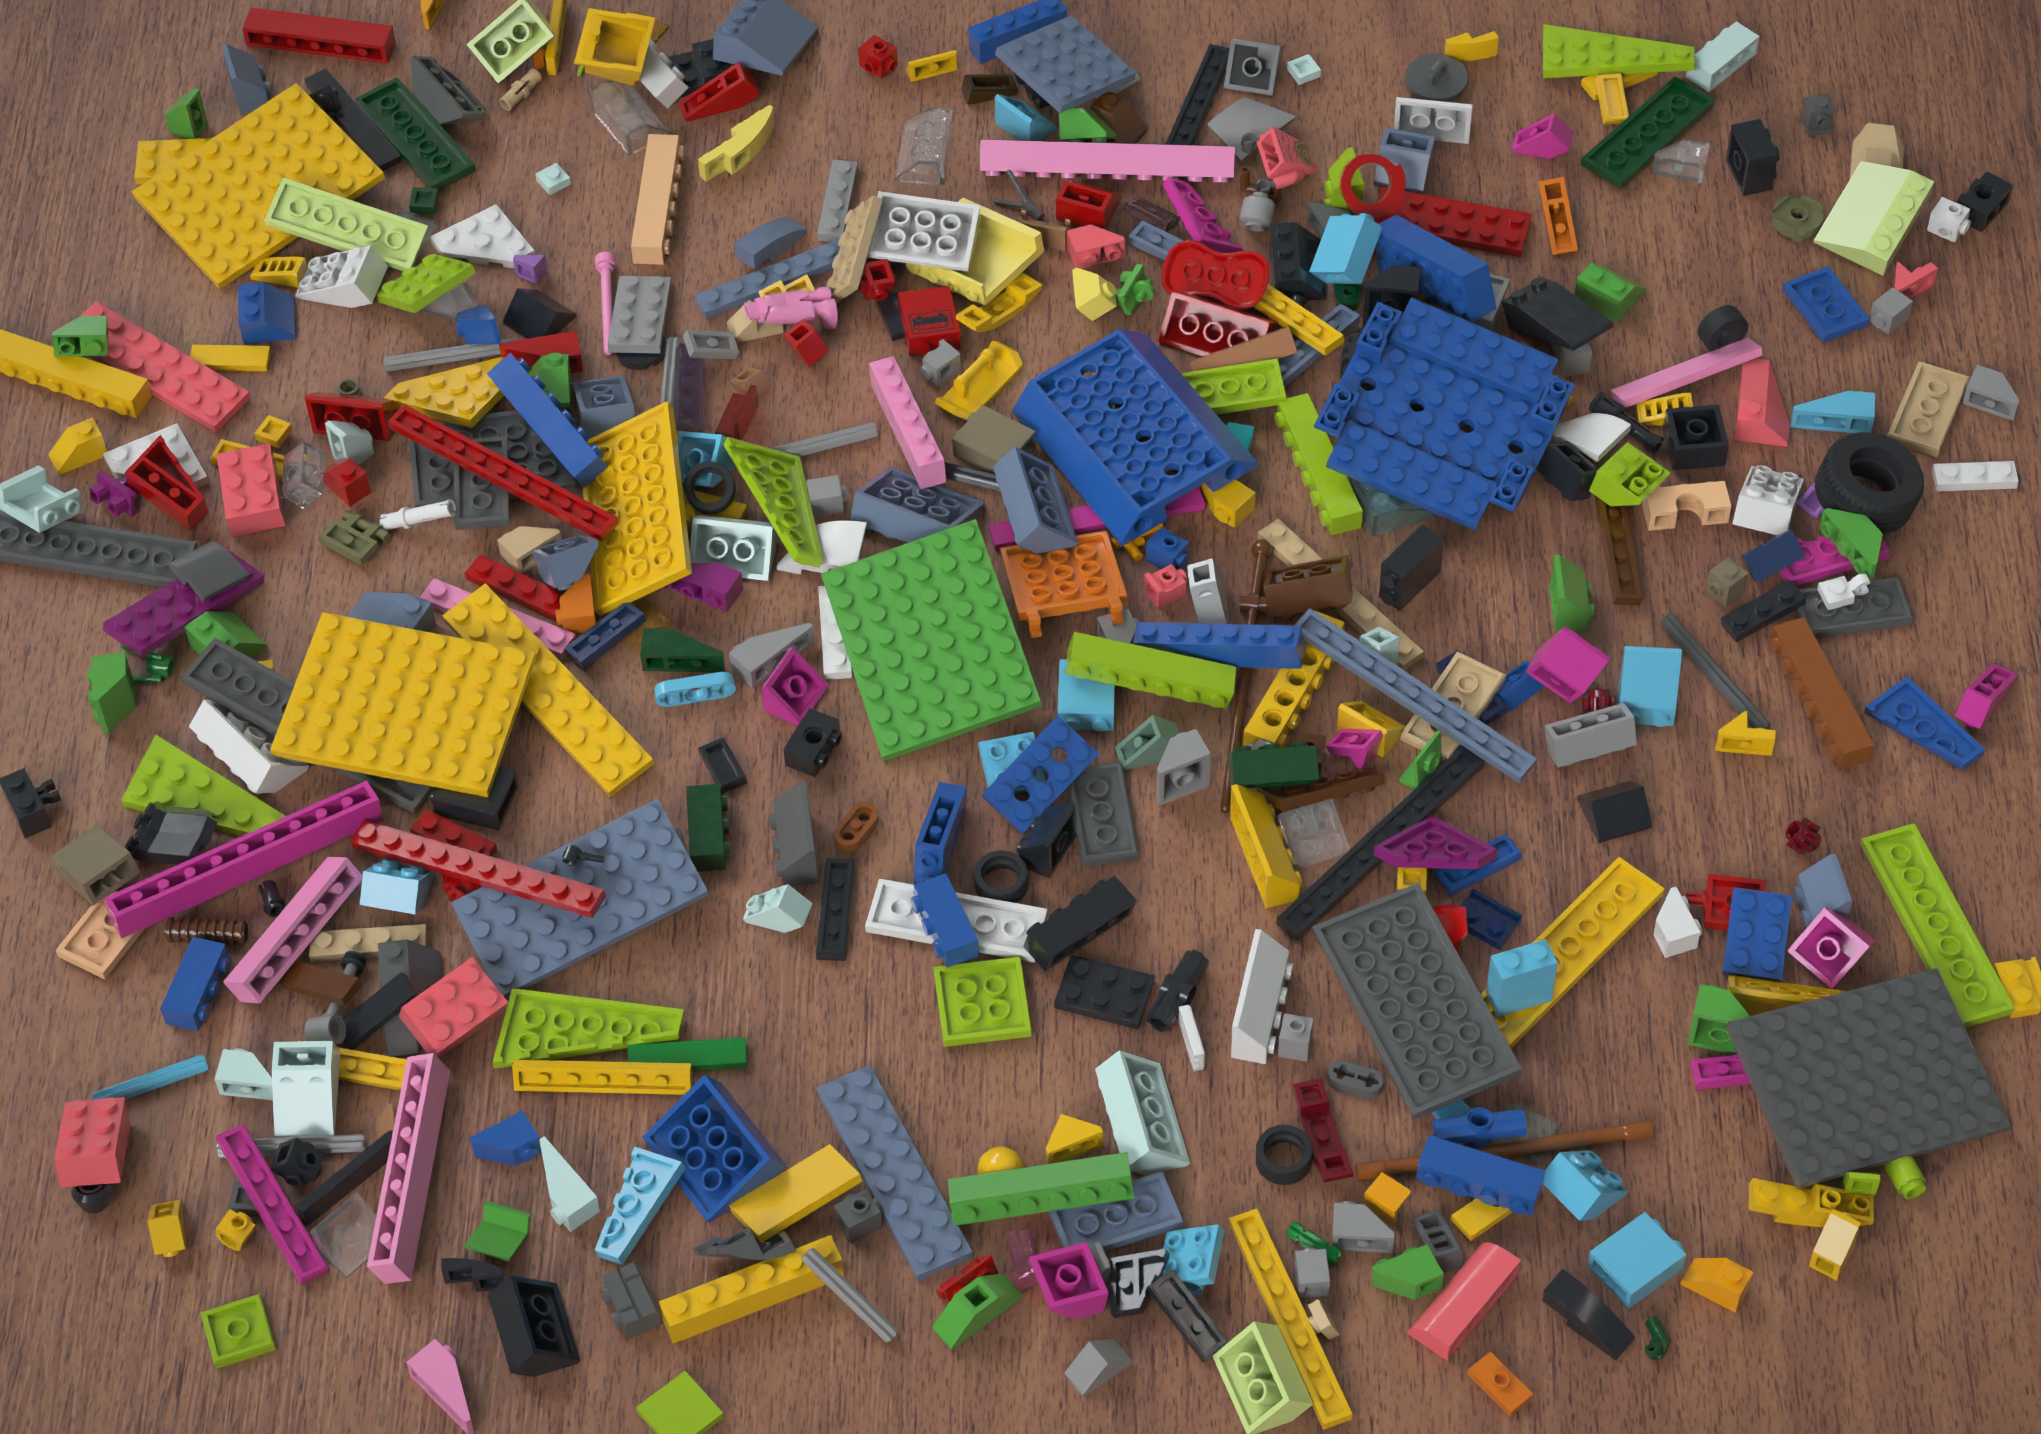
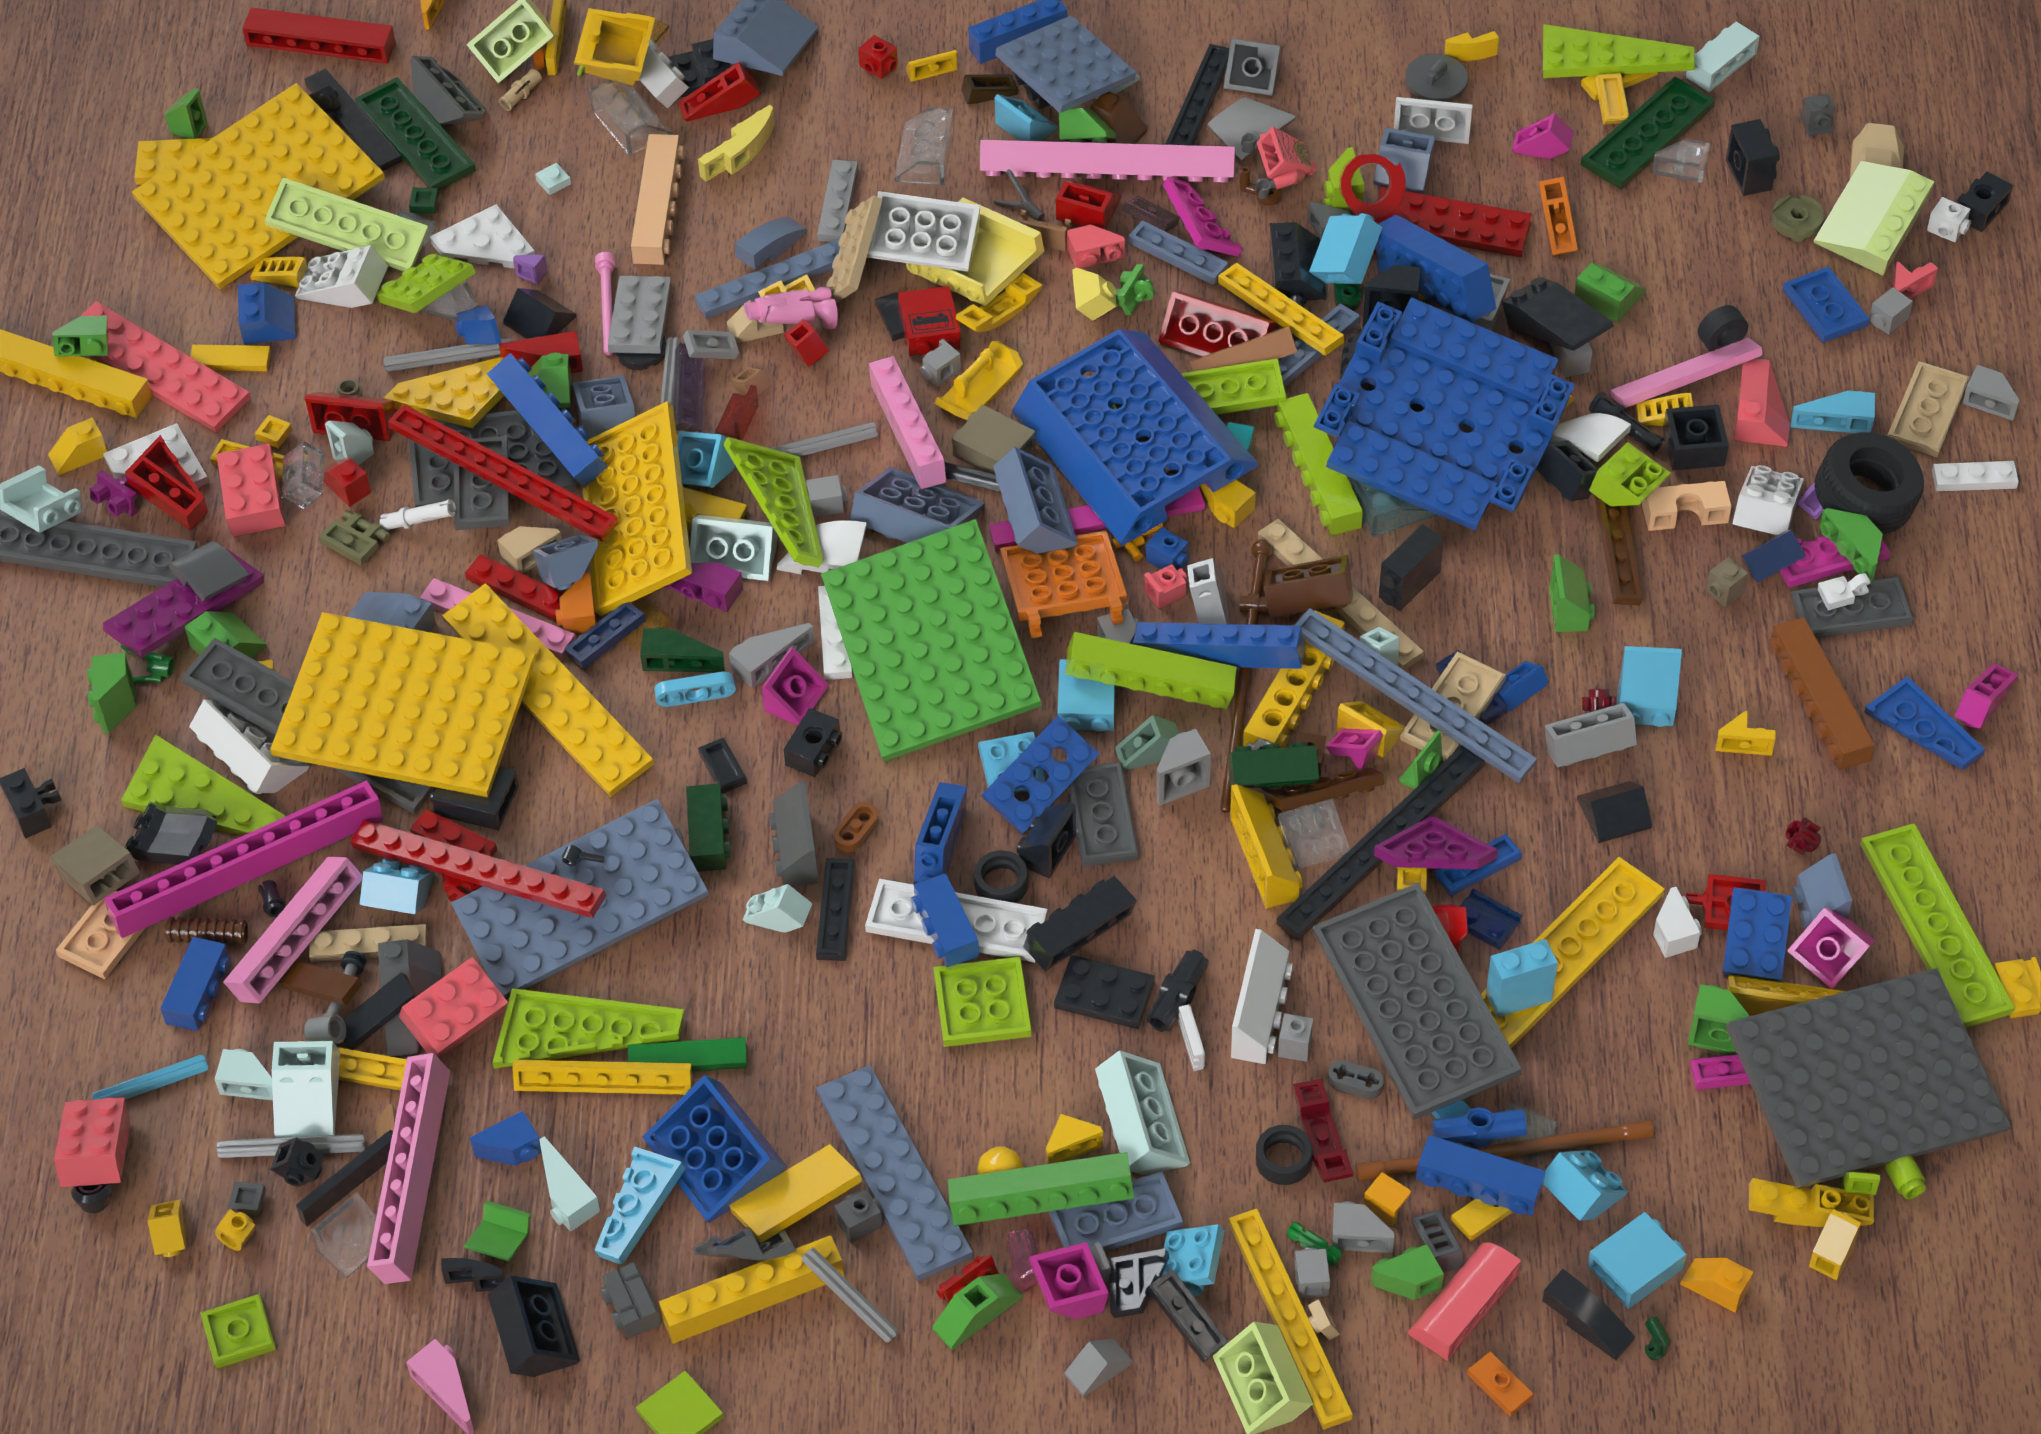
(246, 79): sand blue slope -> none
(272, 1204): dark pink tile -> none
(709, 467): black tyre -> none
(877, 280): red brick -> none
(1232, 278): red plate -> none
(1257, 212): light grey head -> none
(1303, 69): light aqua plate -> none
(1567, 664): dark pink slope -> none
(1714, 671): dark grey axle -> none
(1763, 611): black plate -> none

